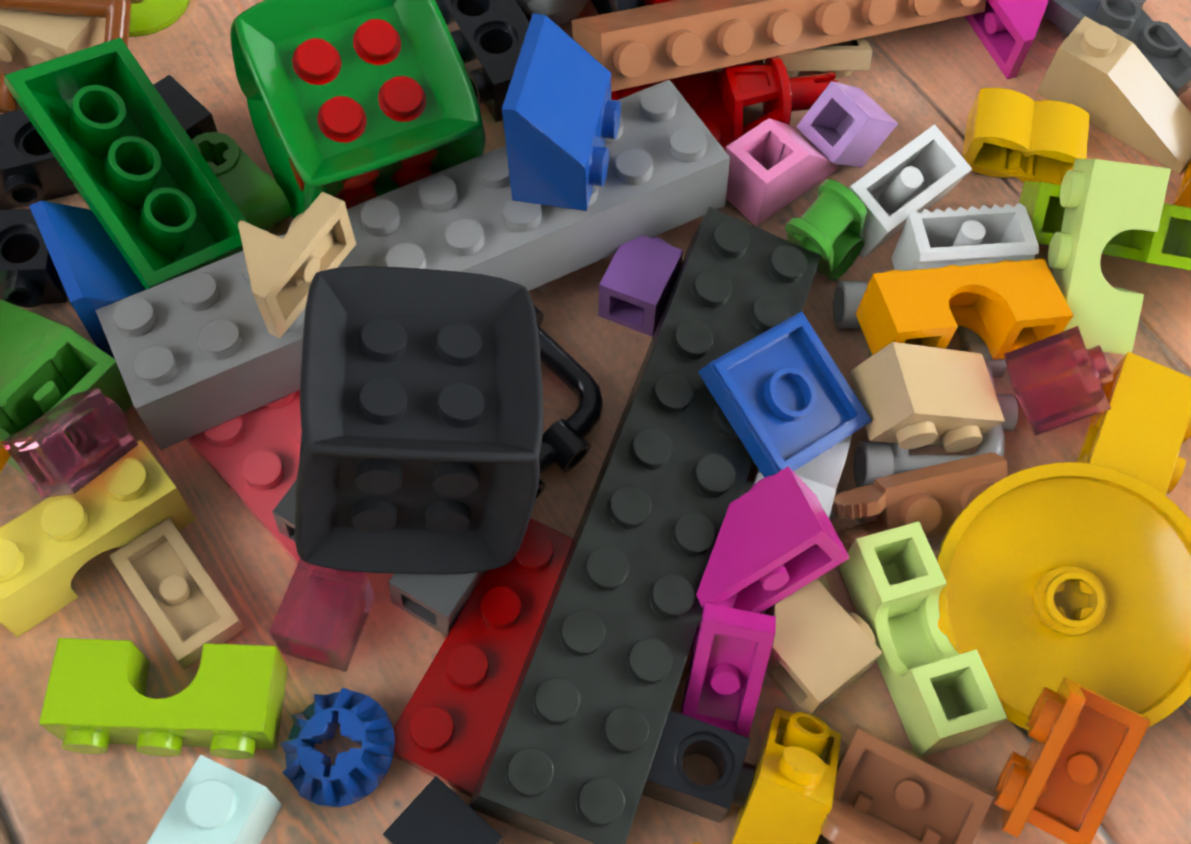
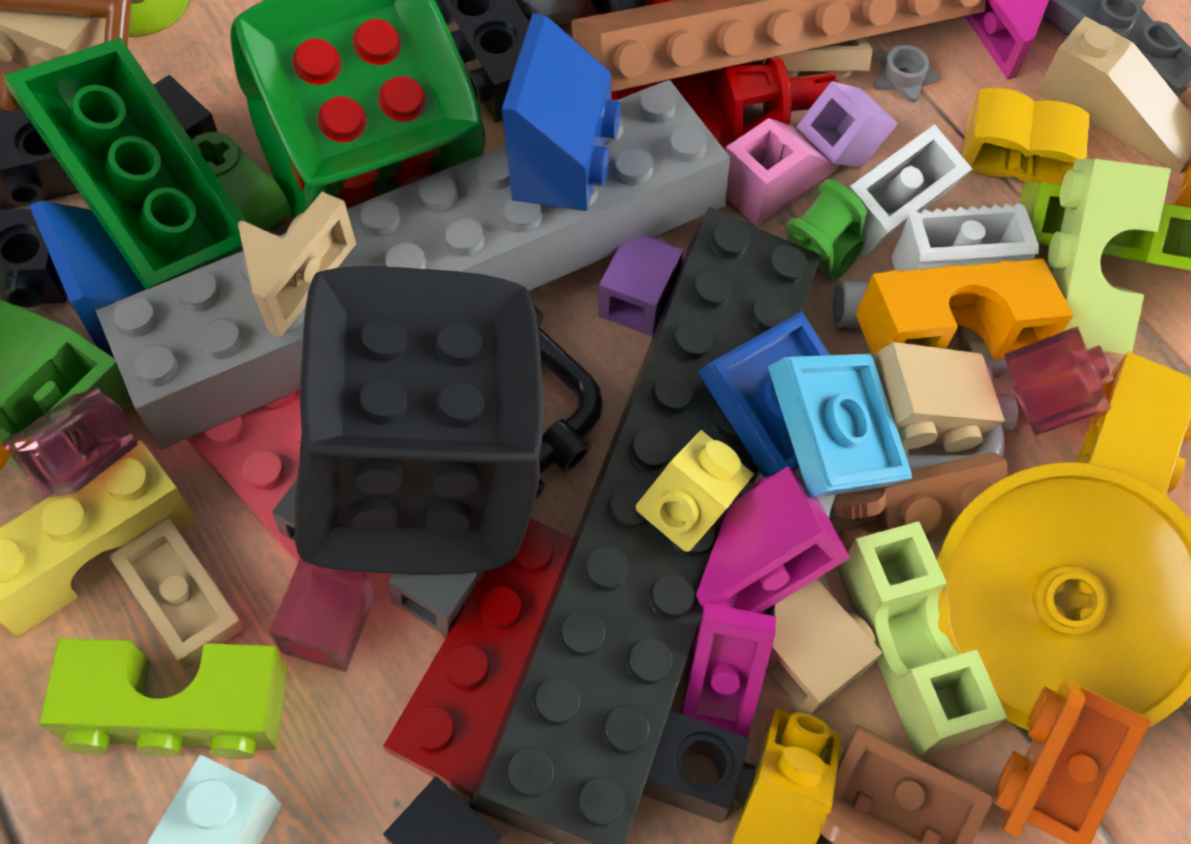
(354, 772): blue gear -> none
(694, 490): none -> light yellow bracket
(839, 423): none -> medium azure plate
(906, 59): none -> light grey plate

